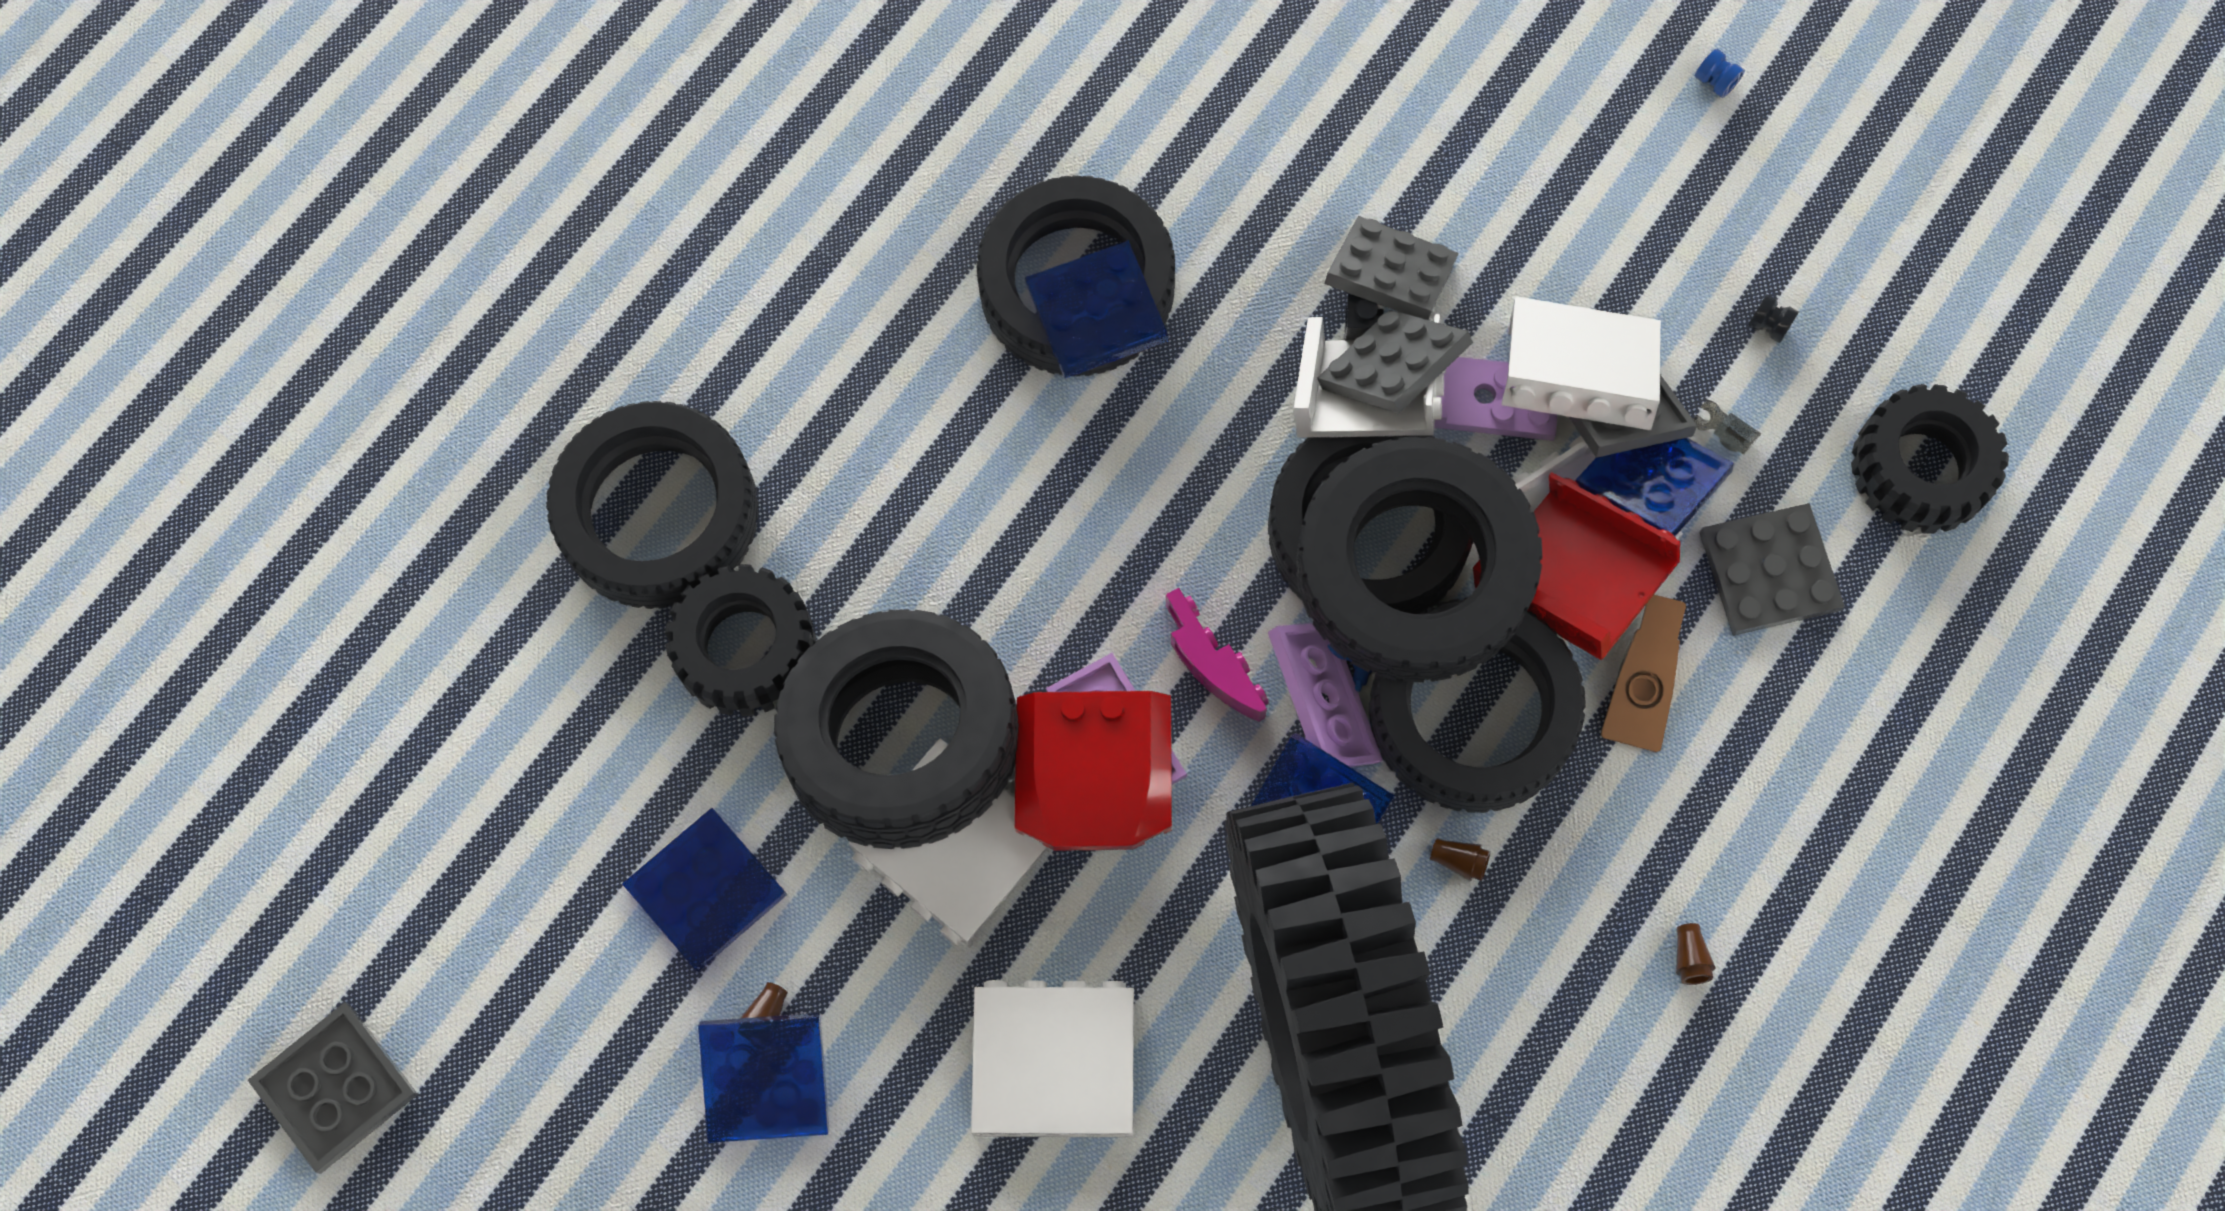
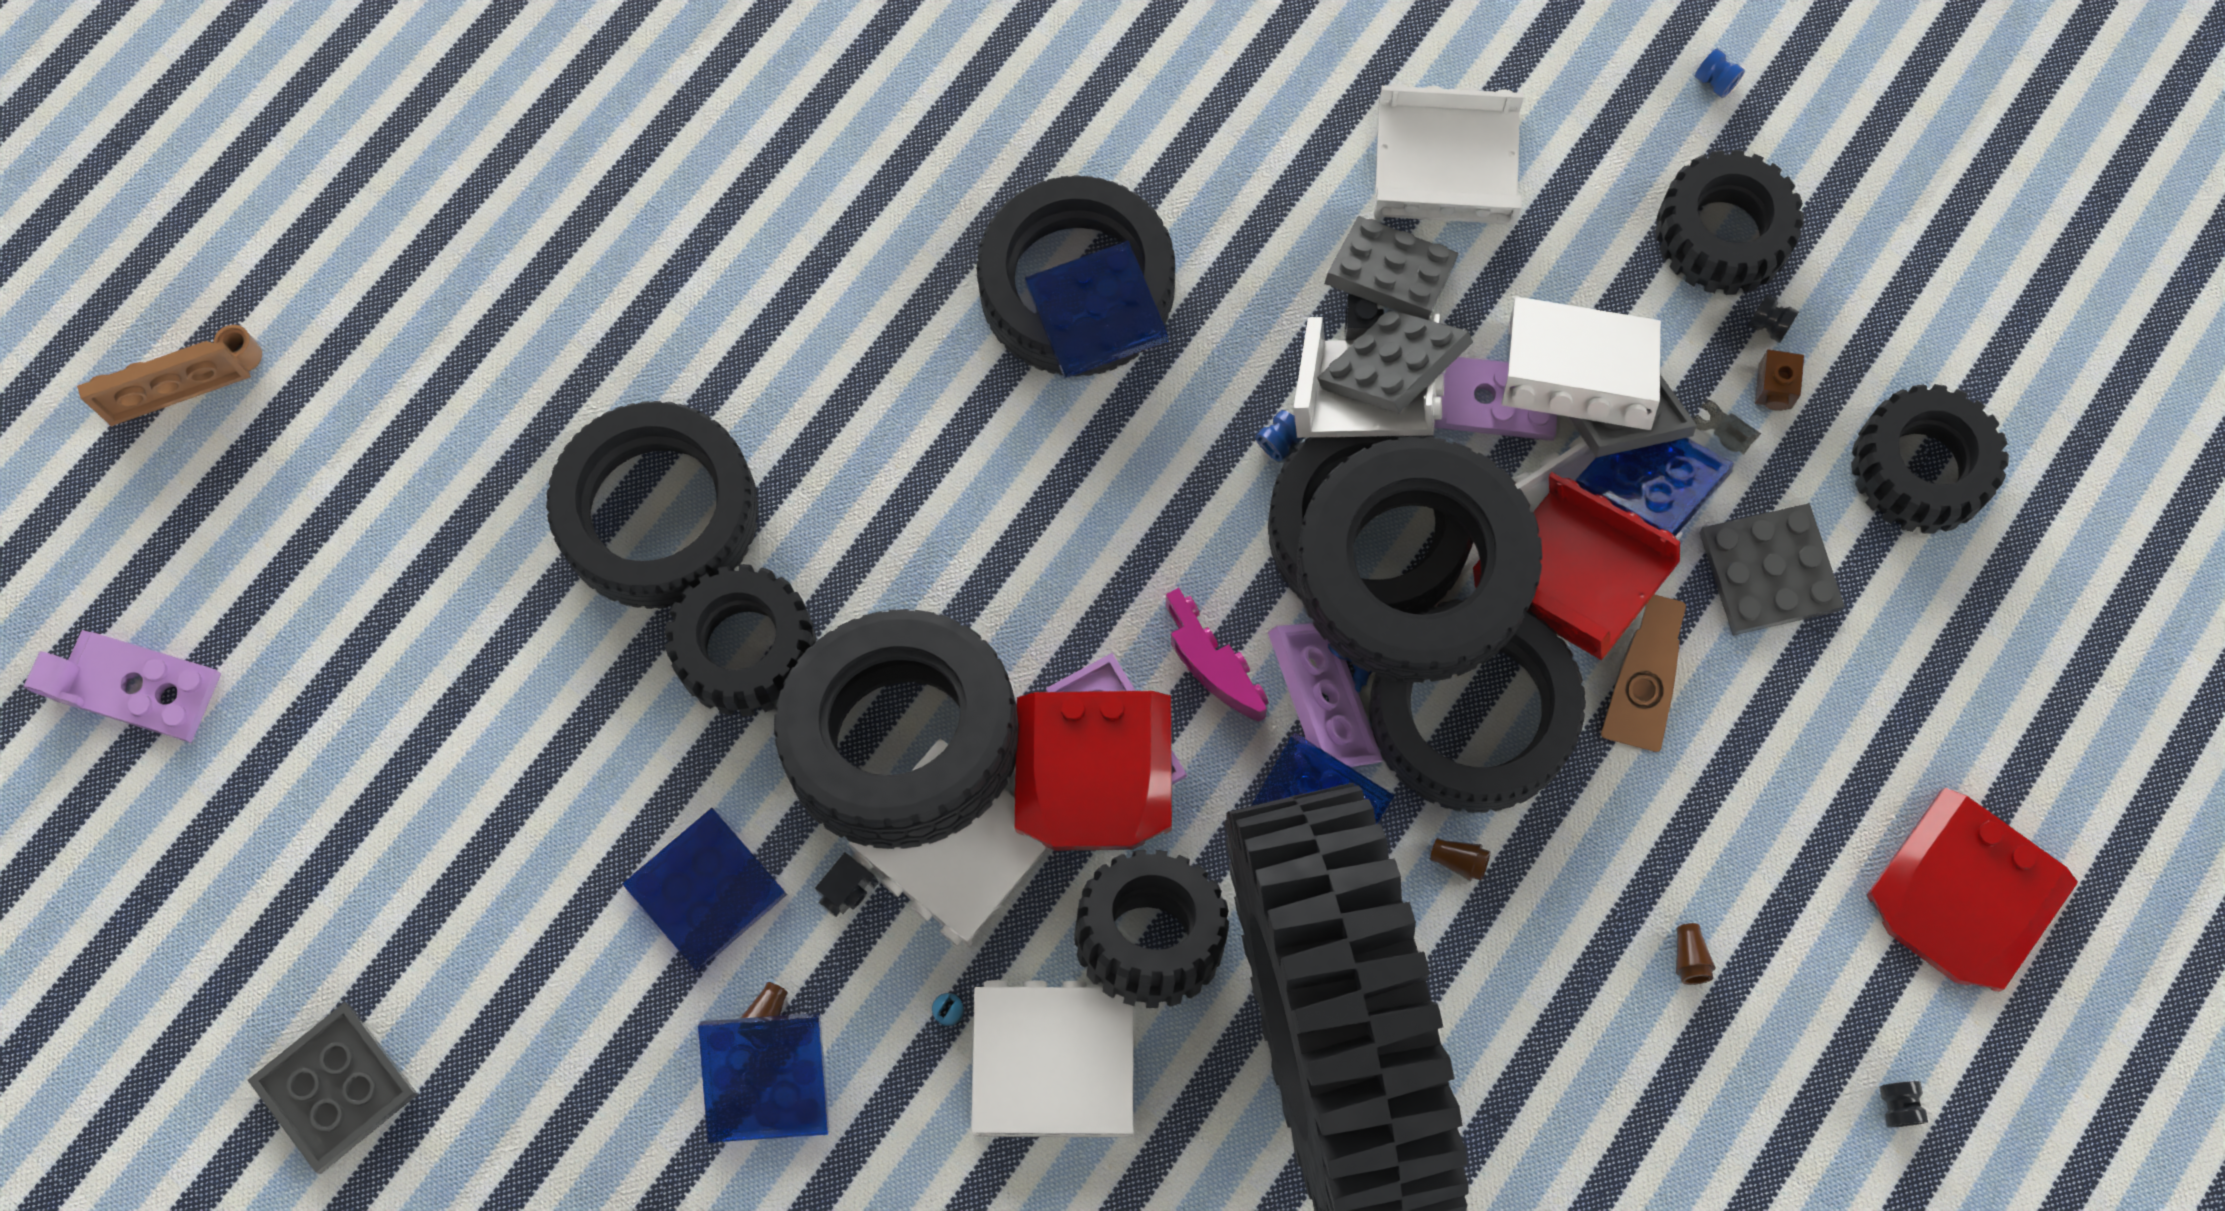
(98, 679): none -> lavender hinge
(173, 377): none -> medium nougat hinge
(844, 885): none -> black brick
(954, 1013): none -> dark azure hinge
(1142, 972): none -> black tyre
(1279, 437): none -> blue wheel
(1448, 154): none -> white panel
(1739, 182): none -> black tyre
(1779, 380): none -> reddish brown brick
(1903, 1104): none -> black wheel
(1970, 892): none -> red wedge

